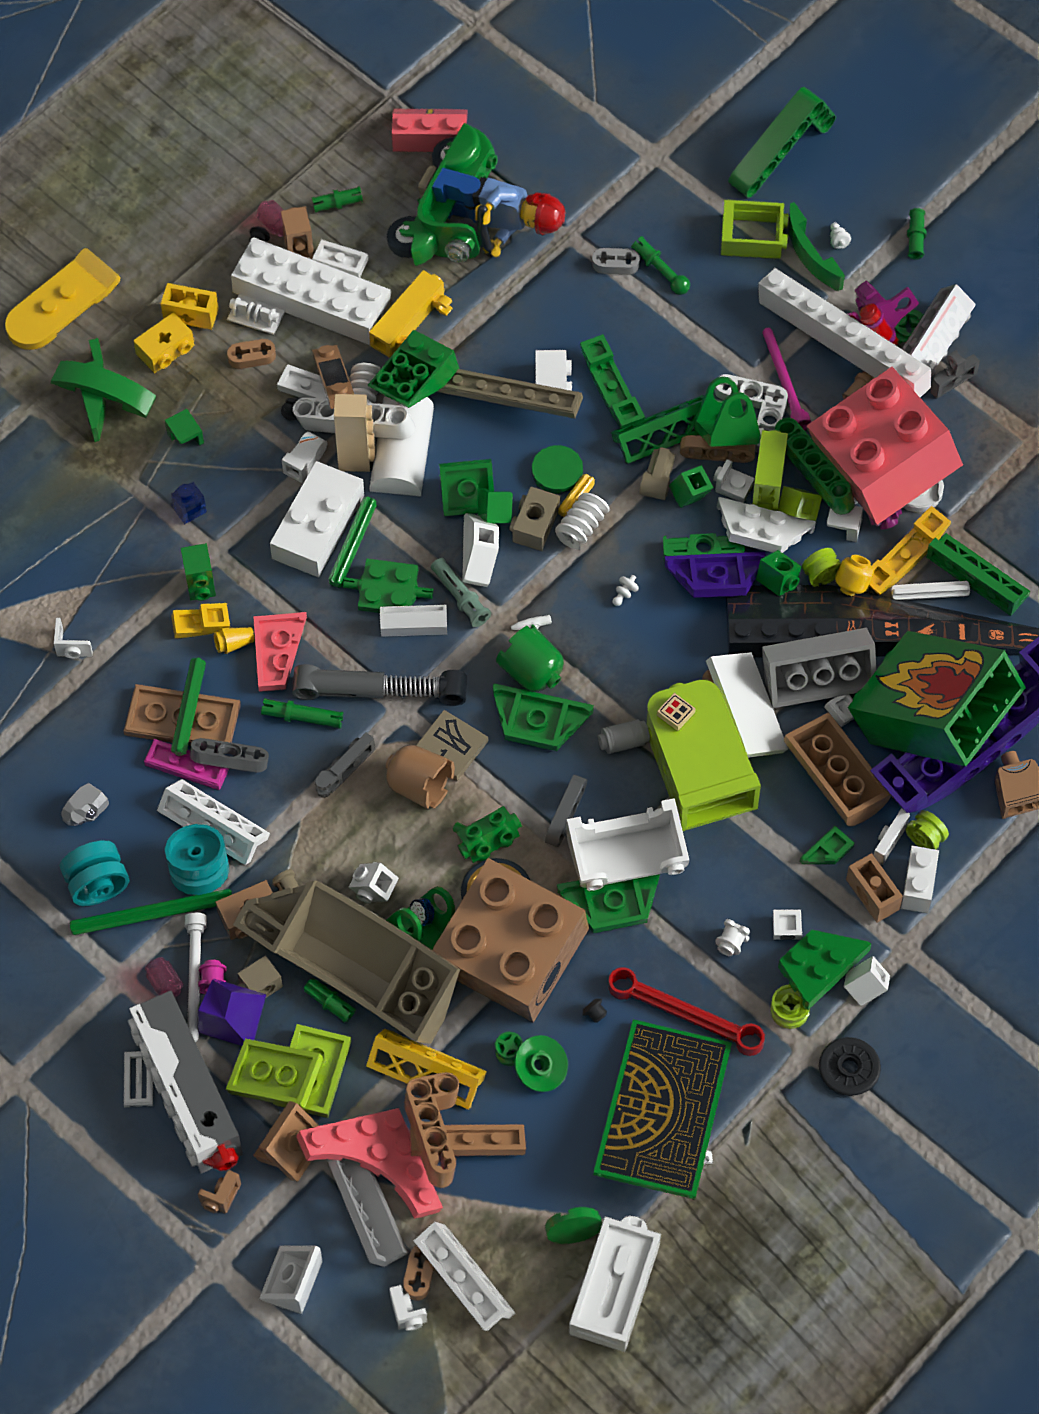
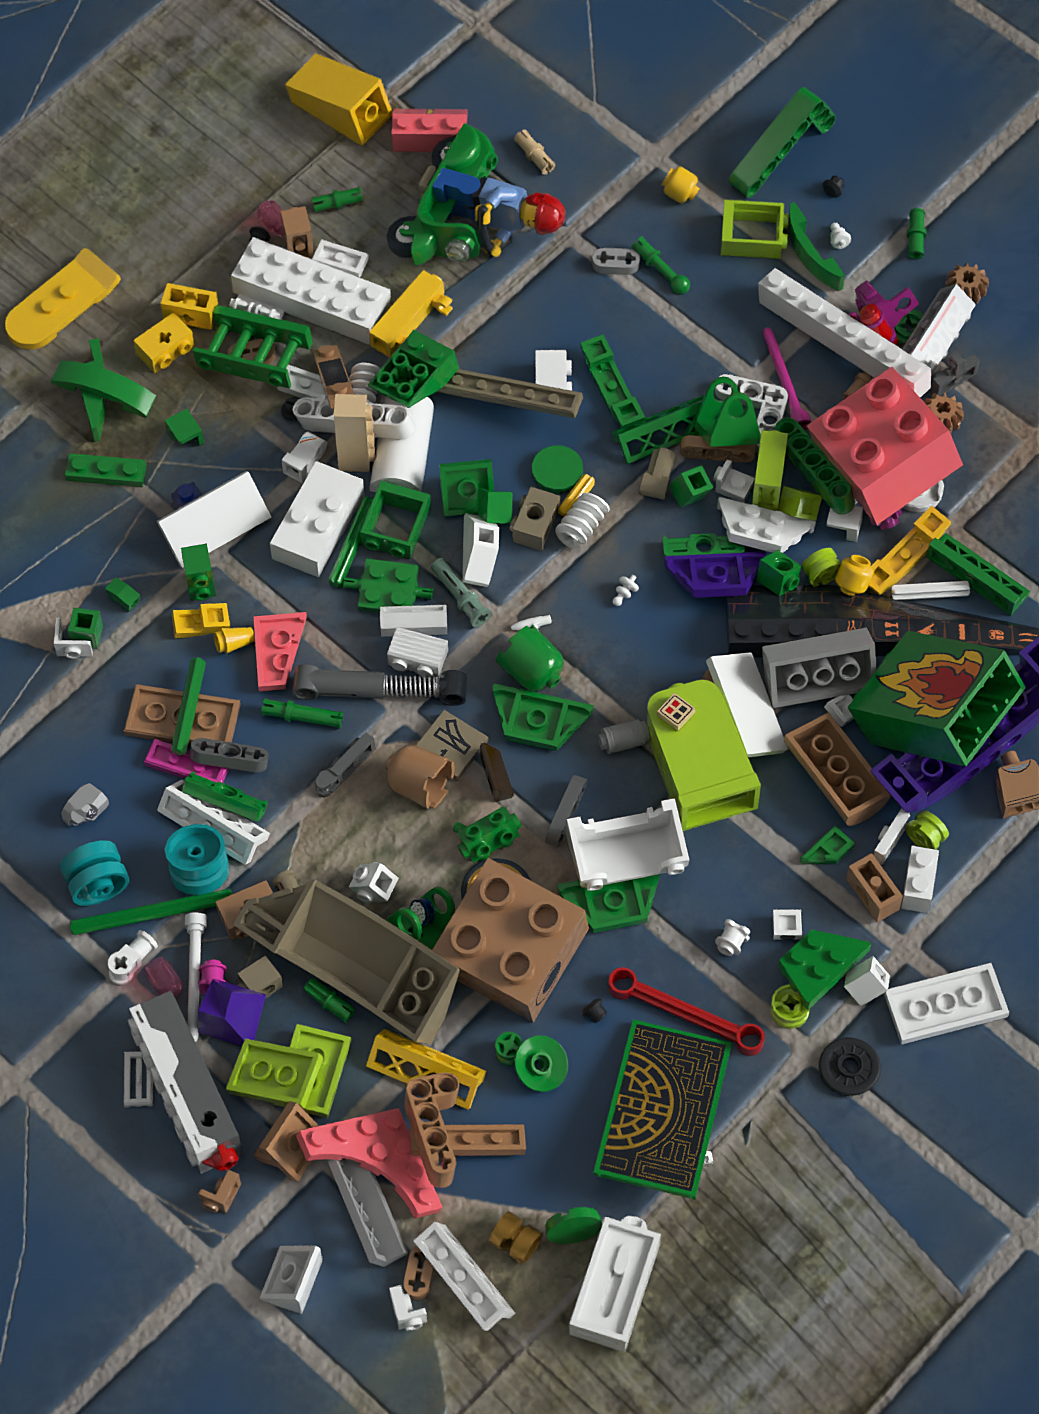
(86, 626): none -> green brick
(105, 470): none -> green plate
(122, 594): none -> green piece
(130, 957): none -> white connector
(215, 516): none -> white tile
(224, 796): none -> green piece
(248, 326): none -> green fence
(341, 97): none -> yellow slope
(401, 498): none -> green window
(417, 653): none -> white brick
(495, 773): none -> dark brown slope
(514, 1236): none -> pearl gold wheel
(534, 152): none -> tan pin
(680, 185): none -> yellow head
(833, 186): none -> black piece
(946, 410): none -> medium nougat gear
(946, 1003): none -> white plate
(969, 280): none -> medium nougat gear

